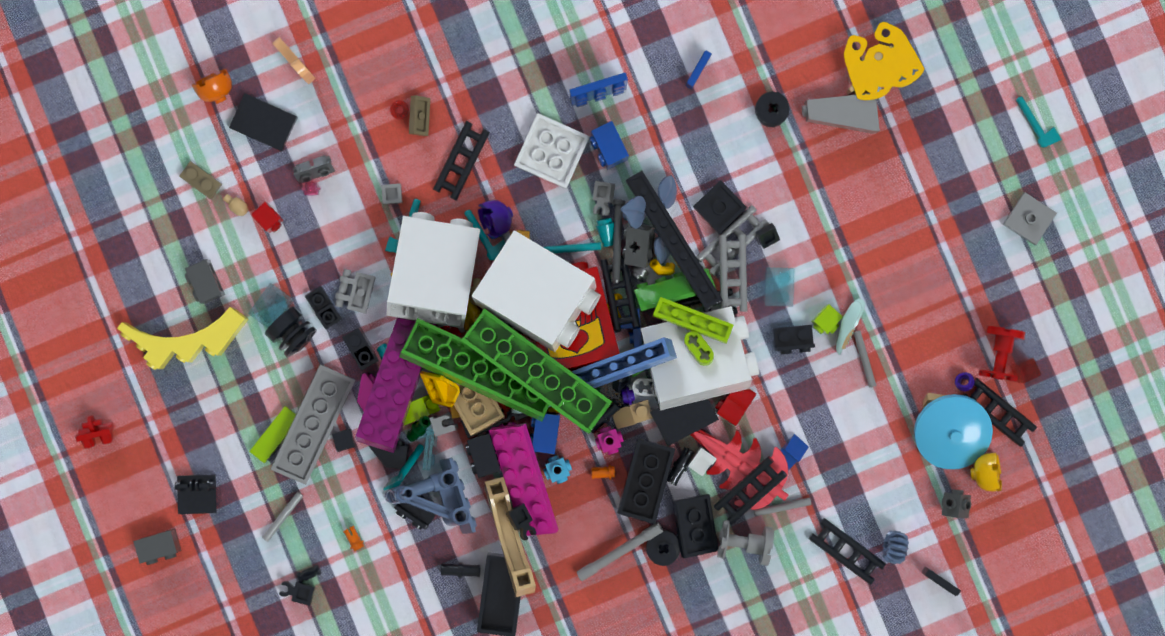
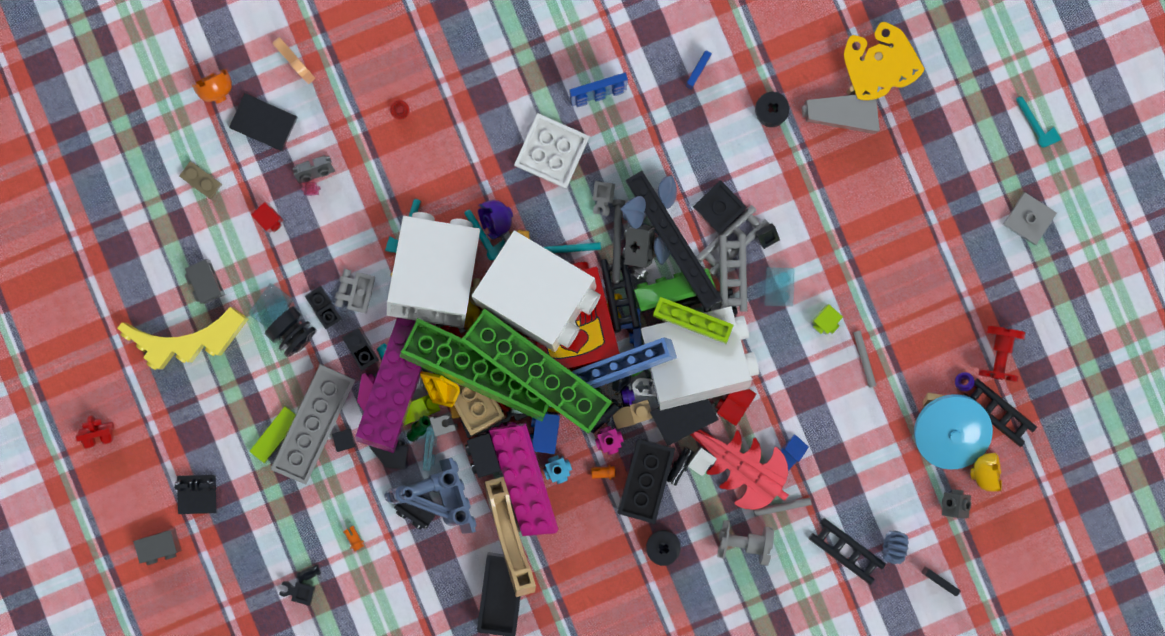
(236, 205): tan cylinder -> none
(283, 515): light grey bar -> none
(392, 194): light grey plate -> none
(397, 480): teal piece -> none
(419, 116): dark tan plate -> none
(458, 149): black bar -> none
(460, 570): black pin -> none
(520, 519): black plate -> none
(606, 231): teal cone -> none
(609, 145): blue brick -> none
(646, 535): light grey piece -> none
(666, 270): yellow arm -> none
(695, 525): black tile -> none
(702, 345): lime beam -> none
(750, 478): black bar -> none
(793, 338): black bracket -> none
(848, 324): light aqua animal -> none
(1026, 370): clear red brick -> none

